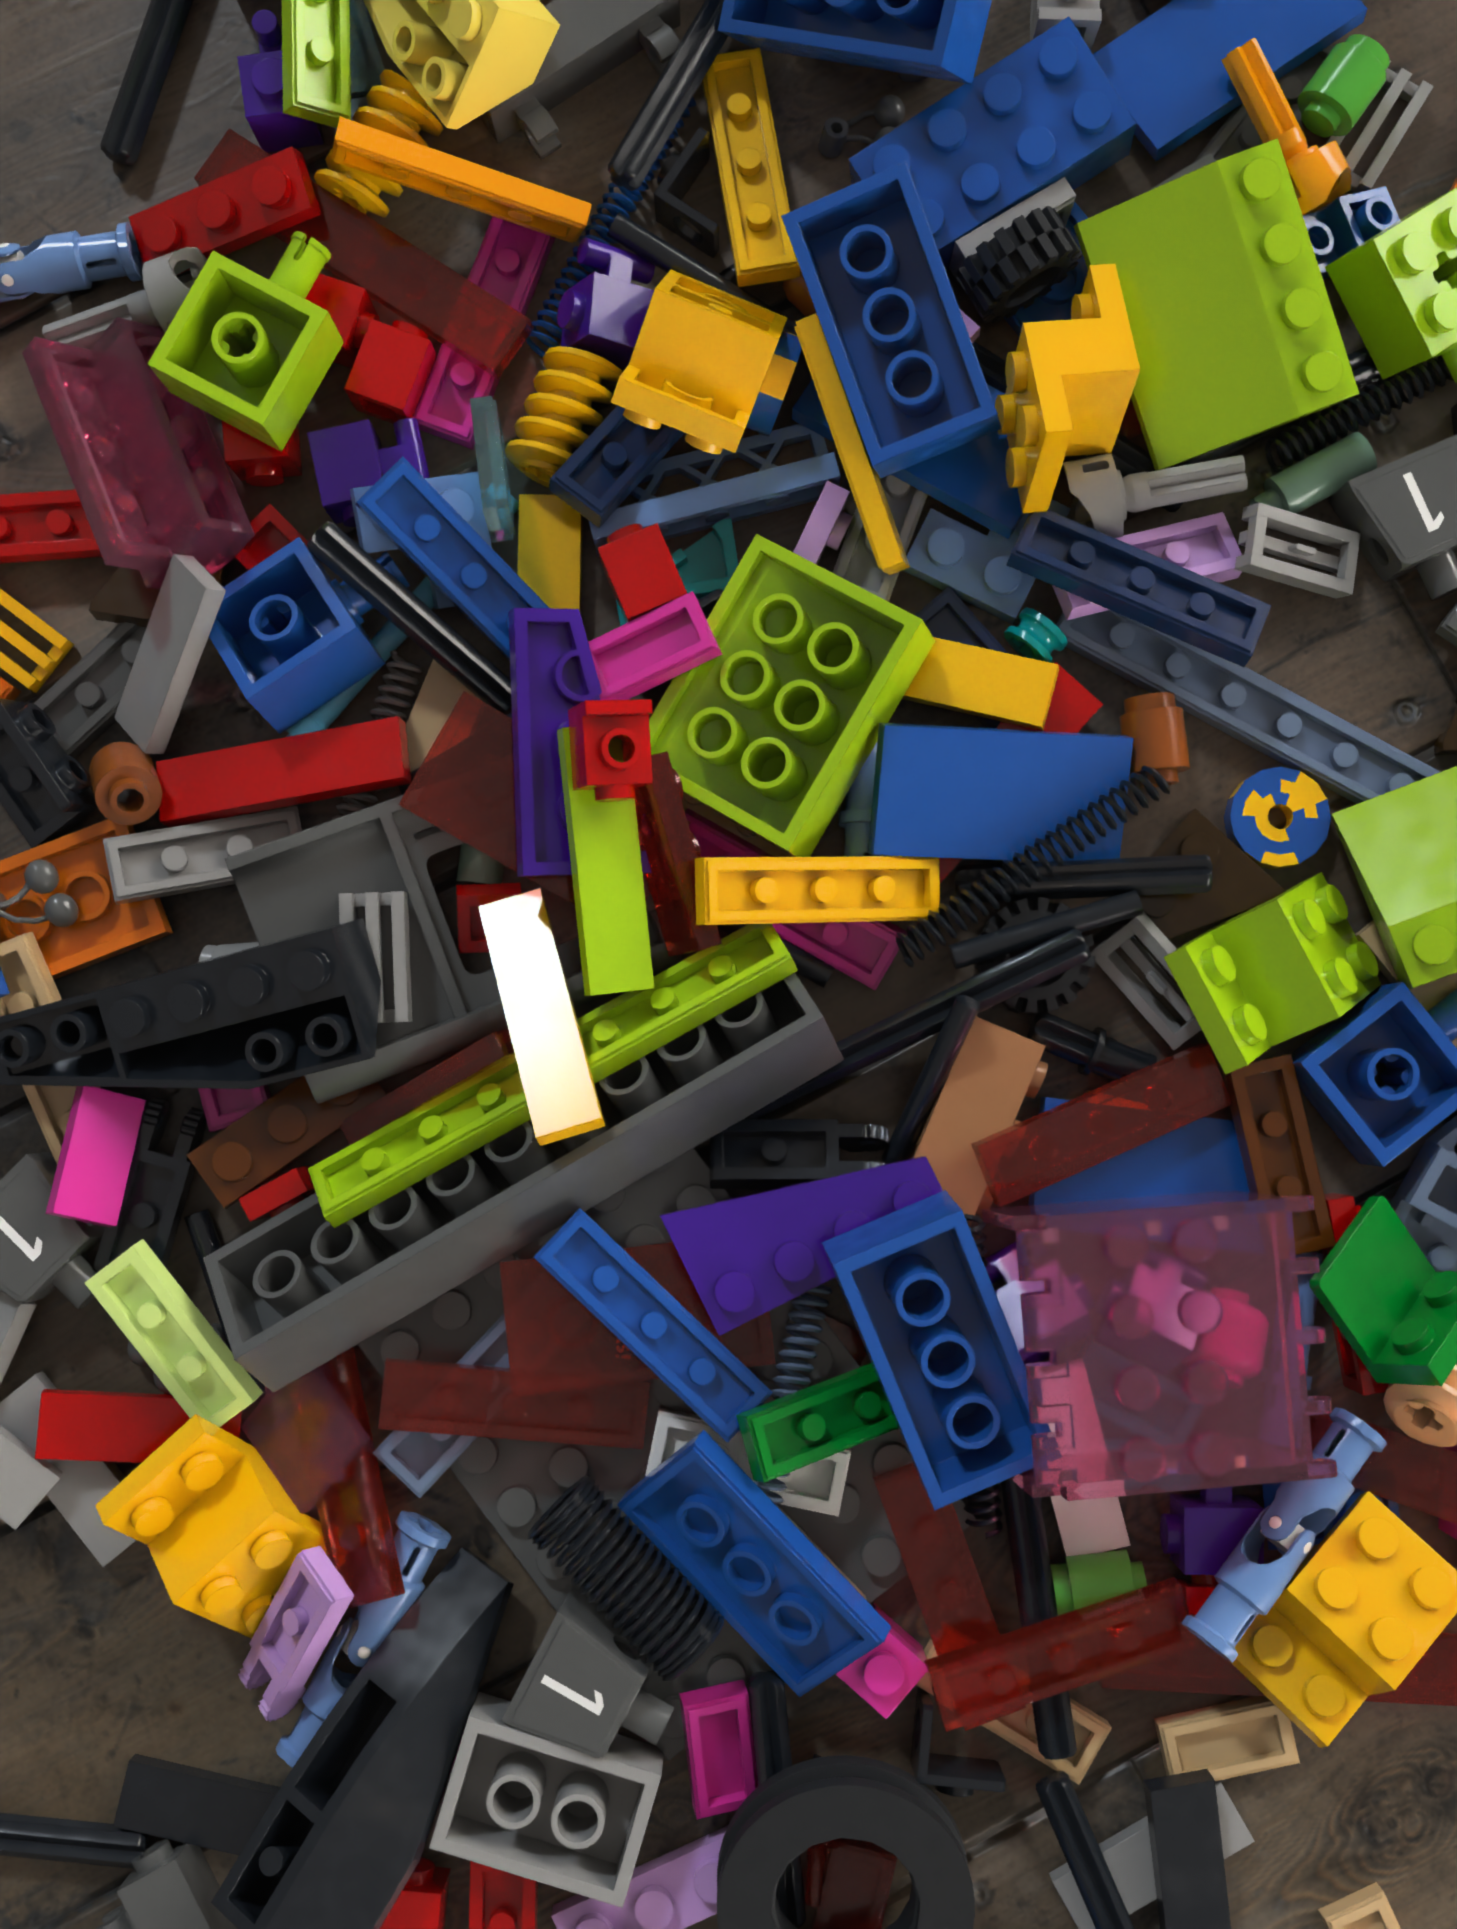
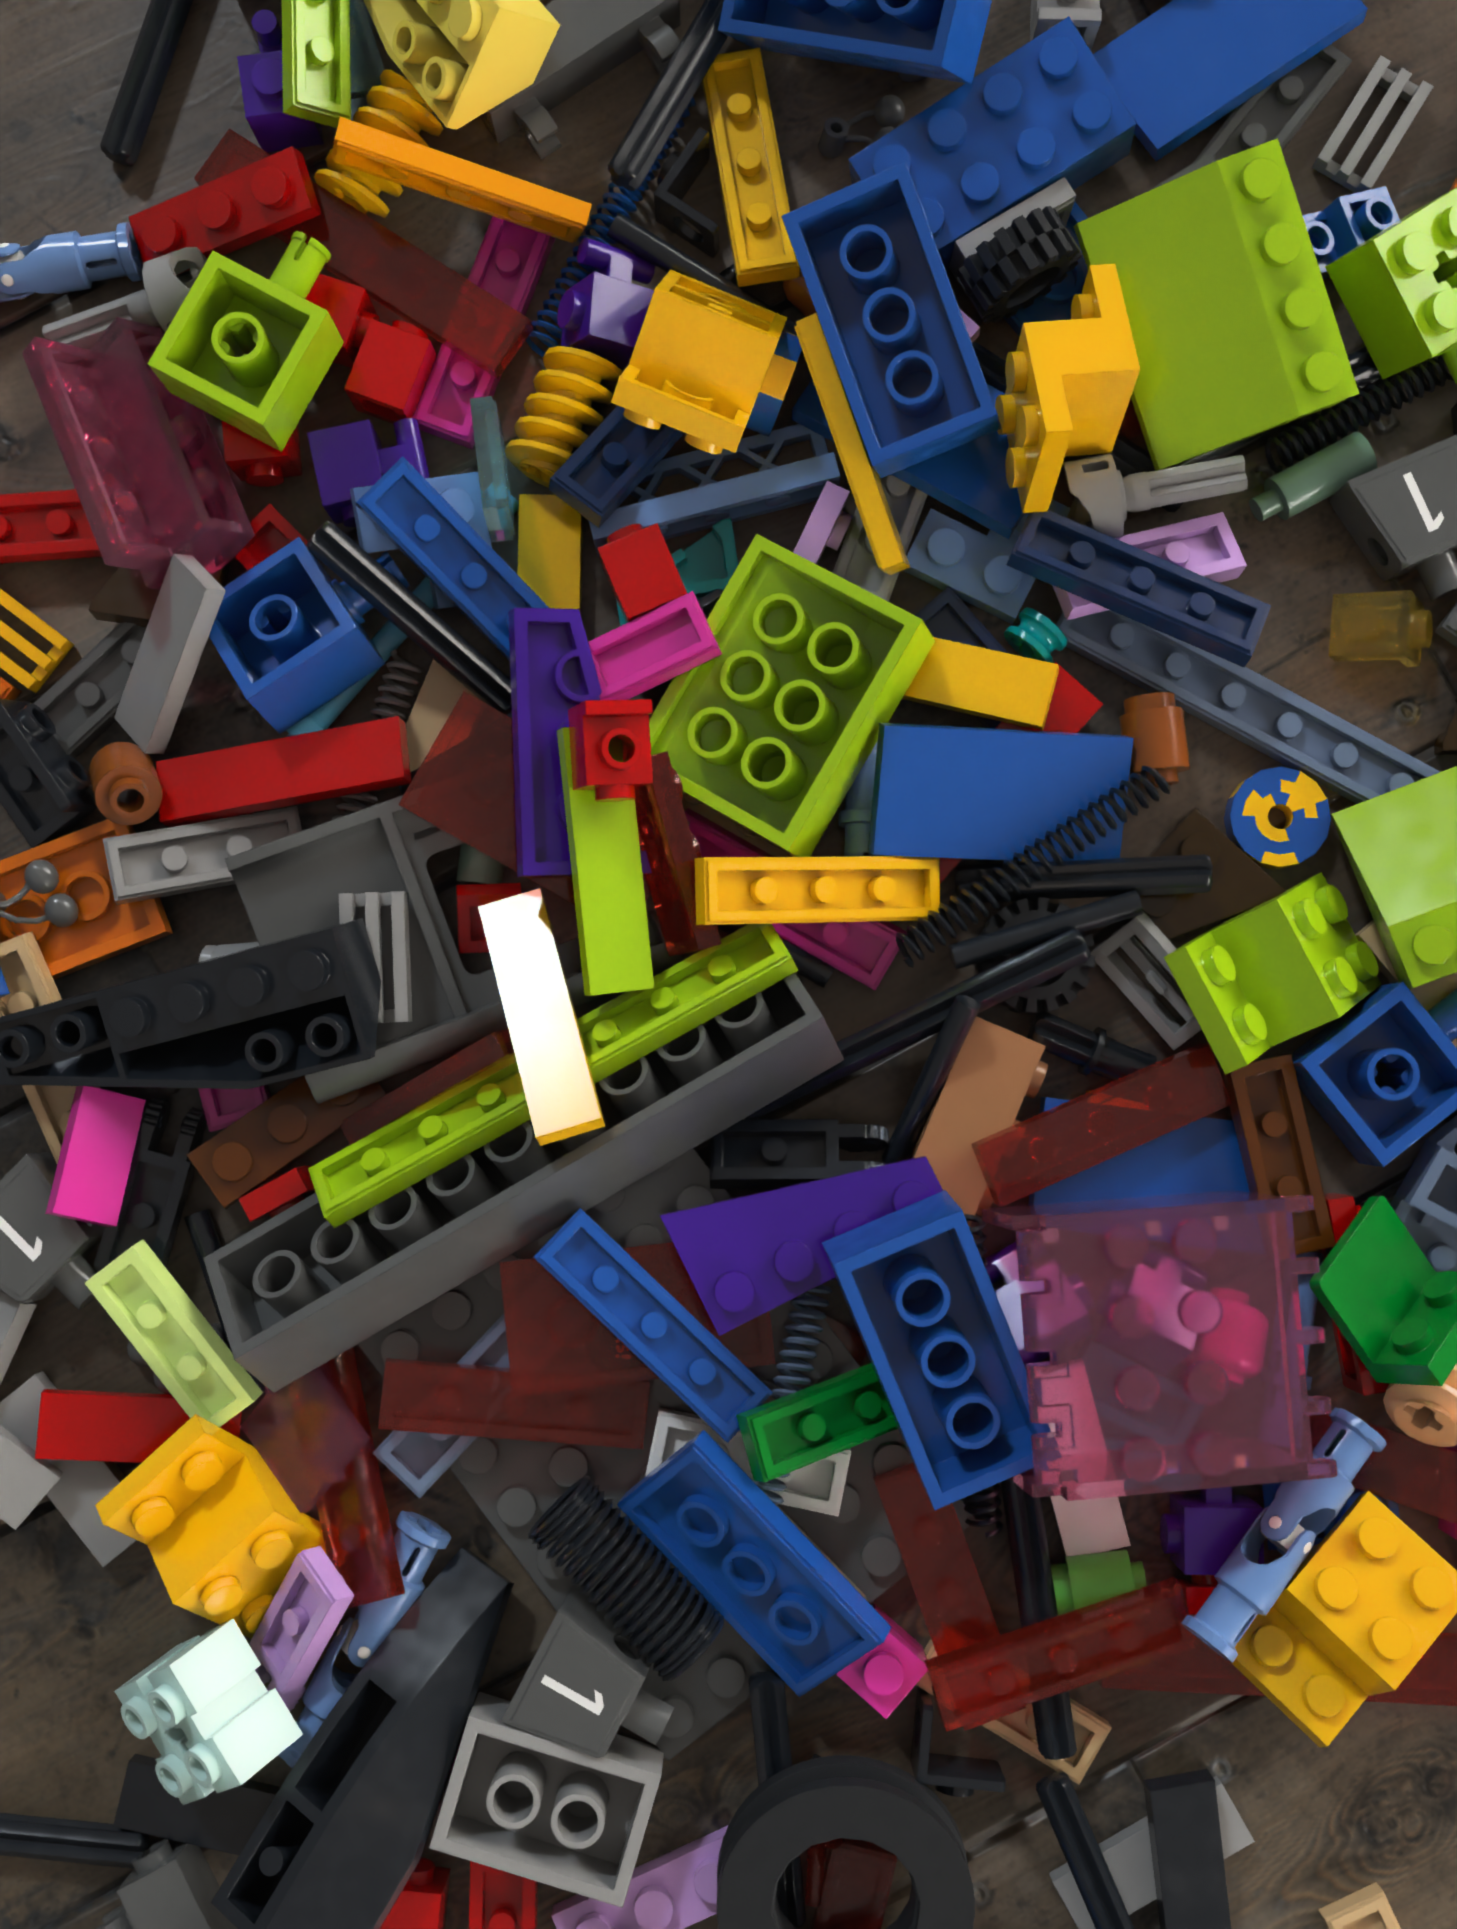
(207, 1714): none -> light aqua brick
(719, 1747): dark pink tile -> none
(1227, 1739): tan tile -> none
(1256, 542): light grey tile -> none
(1315, 172): light orange piece -> none
(1343, 86): bright green brick -> none
(1379, 627): none -> clear yellow bracket

